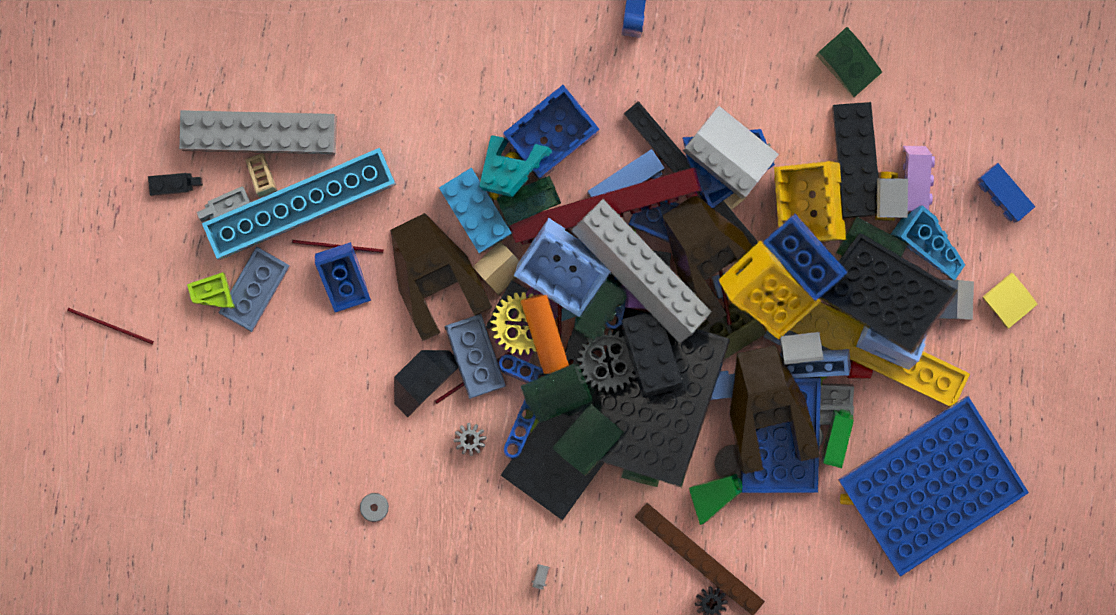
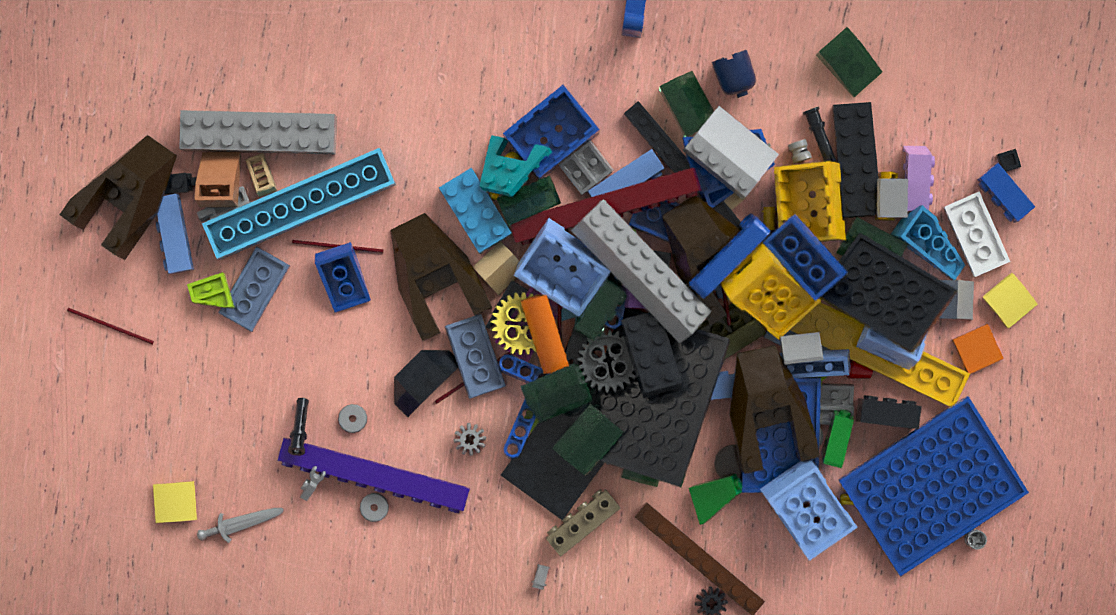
(131, 184): none -> dark brown wedge
(174, 235): none -> medium blue brick
(174, 502): none -> light yellow slope
(218, 179): none -> nougat slope
(238, 523): none -> light grey sword
(298, 433): none -> black pin
(310, 485): none -> light grey plate
(346, 424): none -> light grey piece
(378, 475): none -> dark purple brick
(582, 523): none -> dark tan brick
(586, 167): none -> light grey slope
(687, 103): none -> clear green slope
(736, 74): none -> dark blue cylinder
(750, 236): none -> blue beam
(769, 217): none -> yellow pin
(786, 497): none -> light blue container
(799, 151): none -> light grey wheel
(817, 126): none -> black pin
(888, 412): none -> black brick
(976, 234): none -> white plate
(977, 349): none -> orange tile
(977, 541): none -> light grey wheel
(1009, 160): none -> black tile

